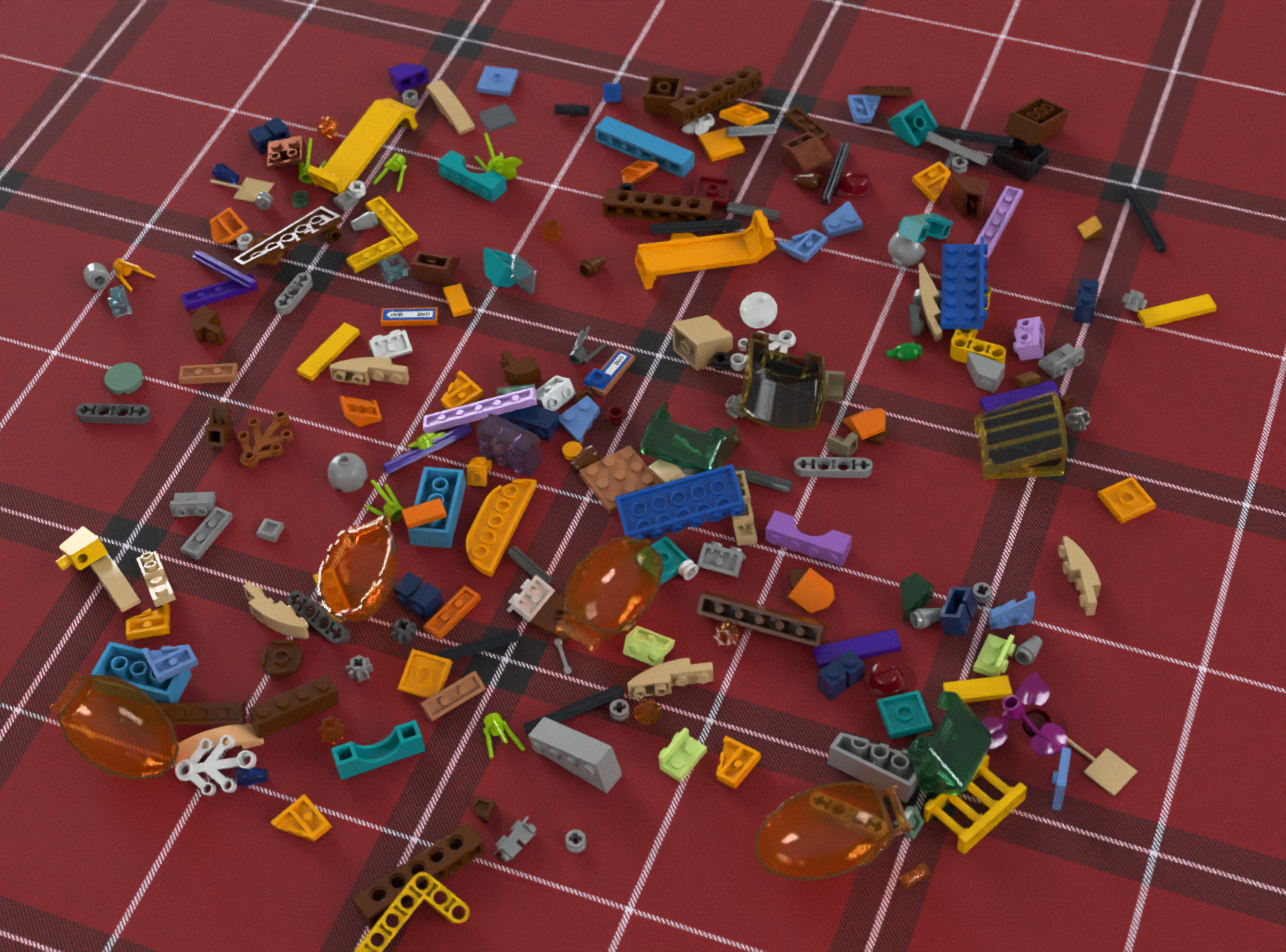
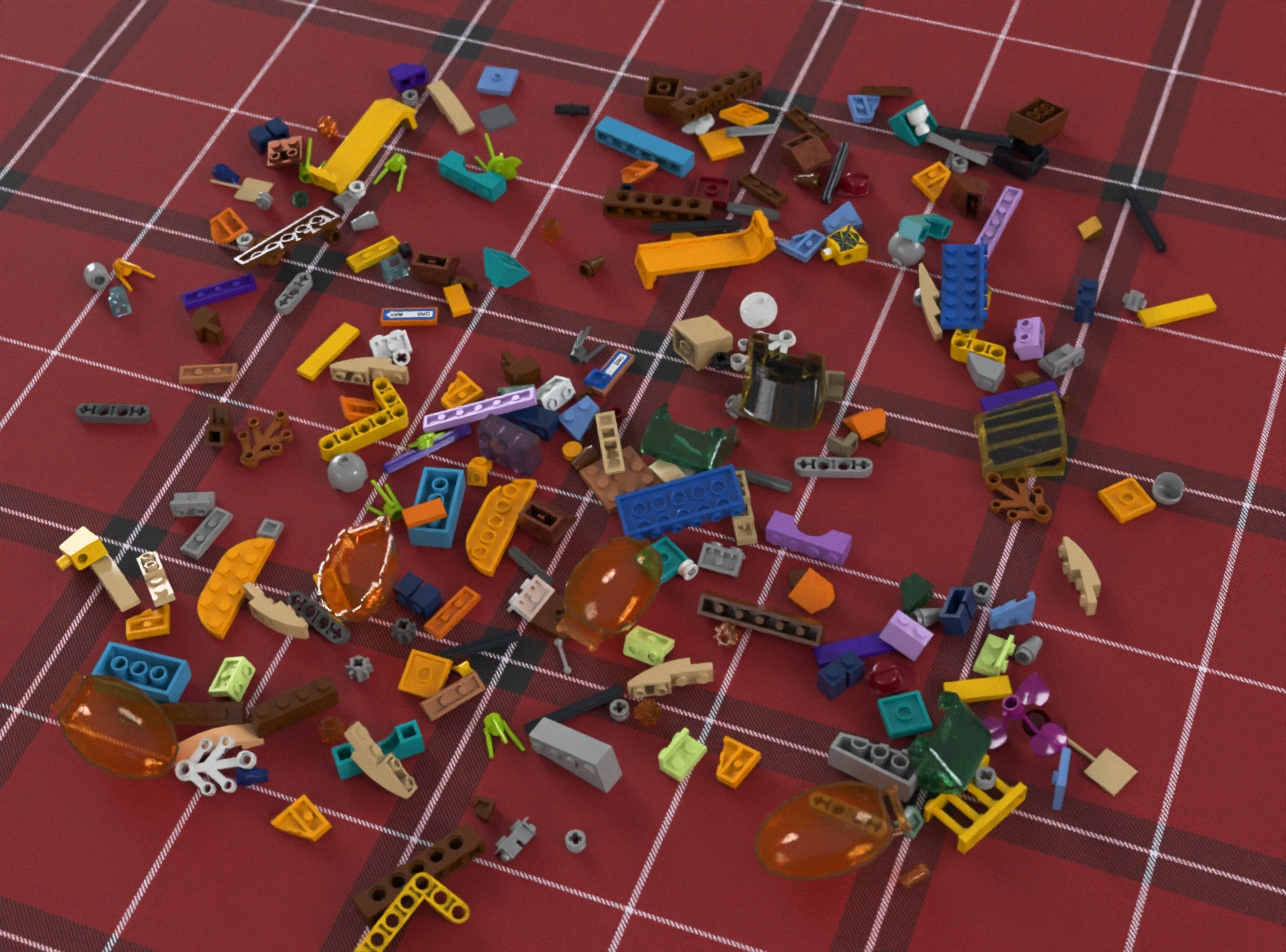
(123, 378): sand green tile -> none
(170, 661): medium blue wing -> none
(225, 270): dark purple axle -> none
(225, 589): none -> light orange plate
(232, 678): none -> yellowish green bracket
(281, 659): reddish brown tile -> none
(370, 429): none -> yellow beam
(382, 769): none -> tan slope
(392, 221): yellow tile -> none
(401, 351): none -> white bush
(405, 250): none -> black bush
(464, 668): none -> yellow hand
(467, 281): none -> reddish brown arm
(523, 273): clear light blue piece -> none
(545, 521): none -> copper slope
(610, 443): none -> tan slope
(612, 92): blue tile -> none
(762, 189): none -> reddish brown tile
(845, 246): none -> yellow torso
(905, 352): green plant -> none
(906, 635): none -> lavender brick
(914, 314): dark grey plate -> none
(917, 118): none -> white piece
(986, 772): none -> light grey bush
(1020, 500): none -> dark orange plant
(1077, 419): light grey gear -> none
(1168, 488): none -> light grey hair

